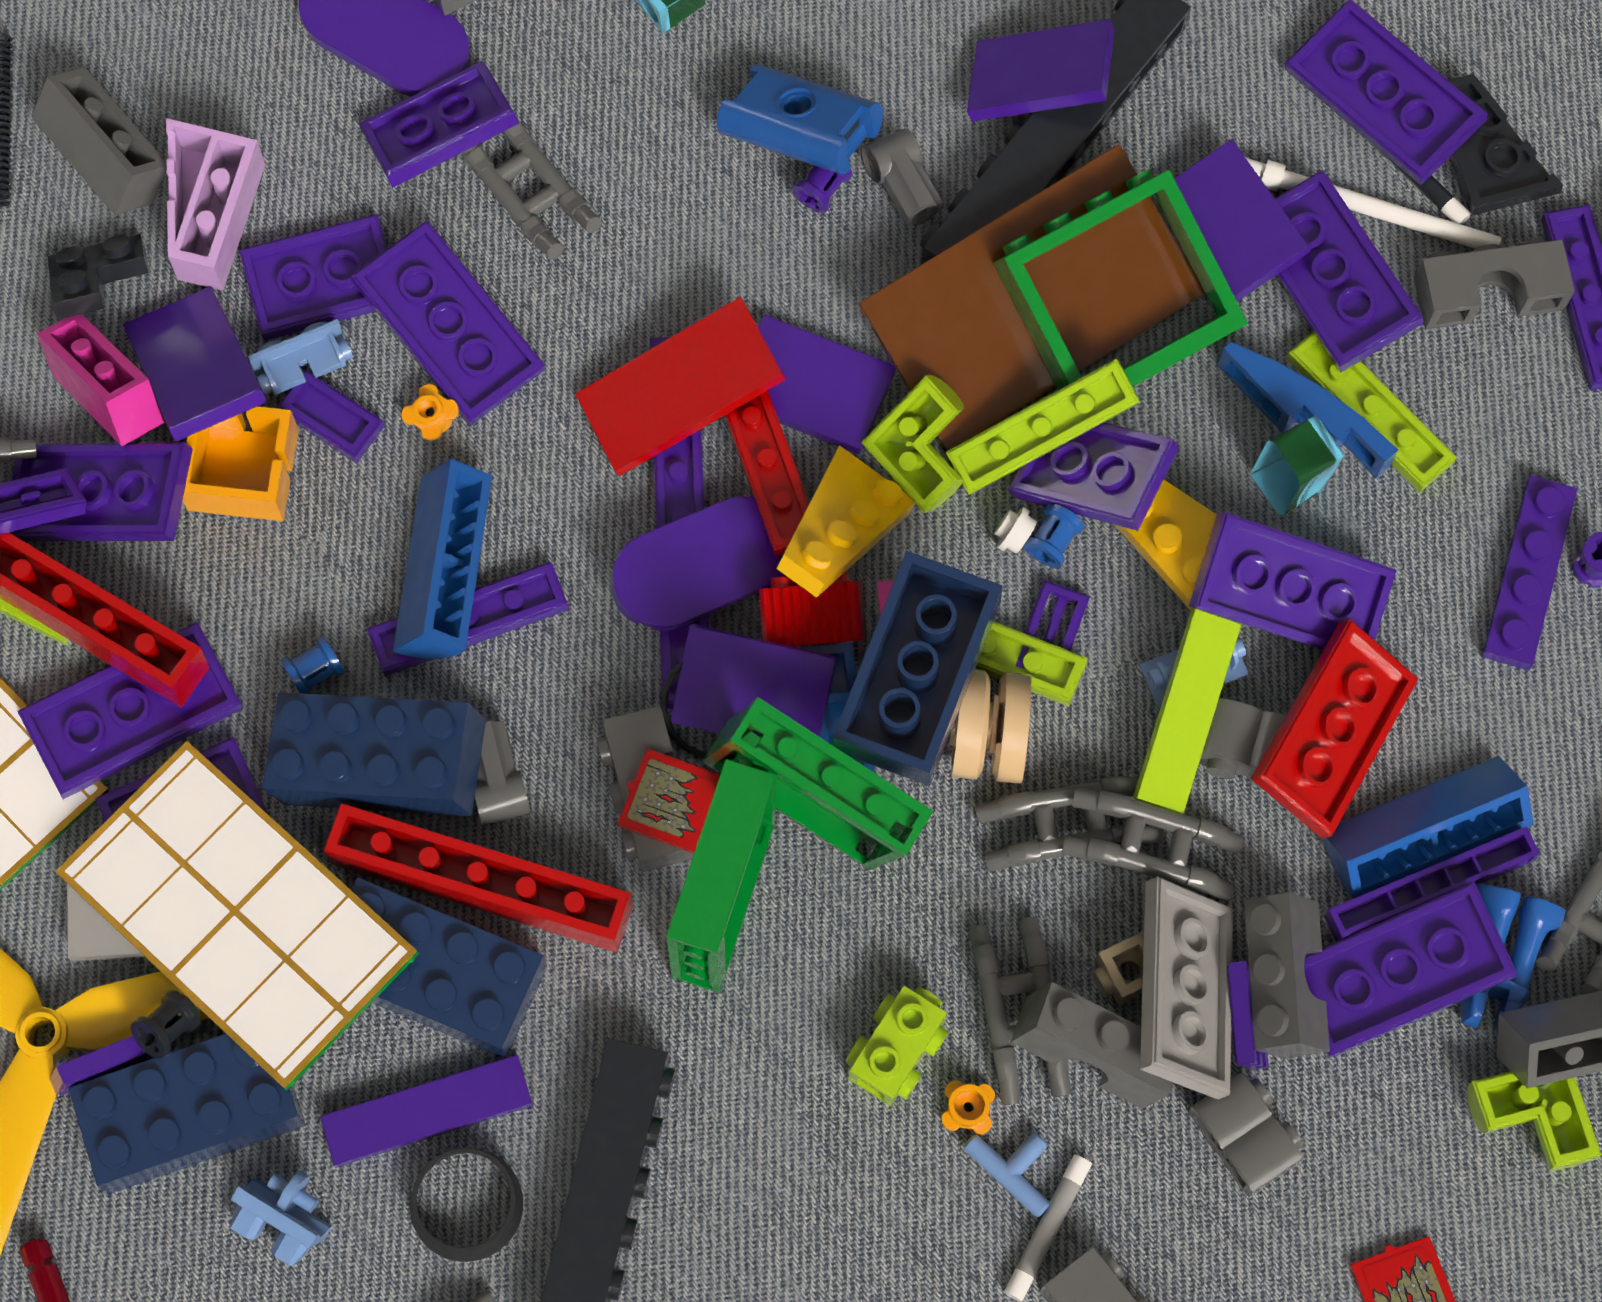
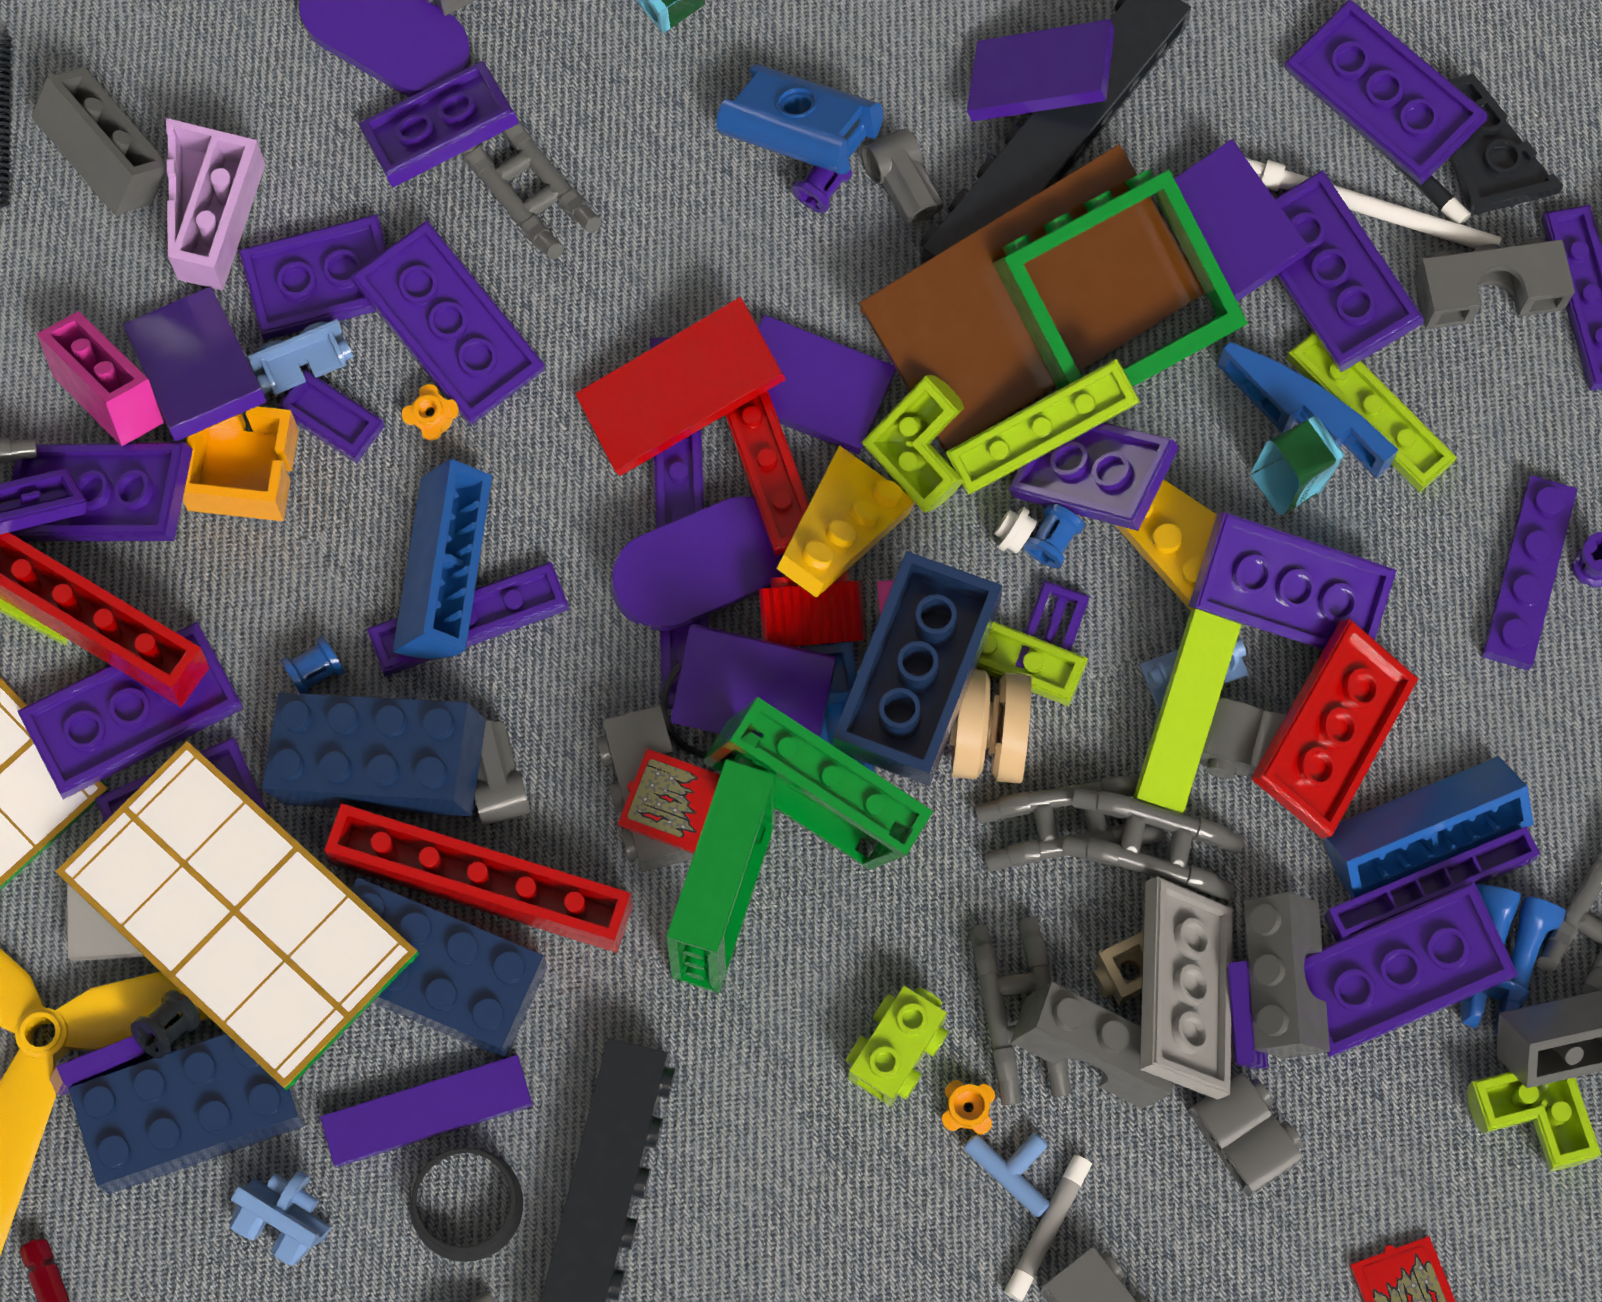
(79, 272): black plate -> none

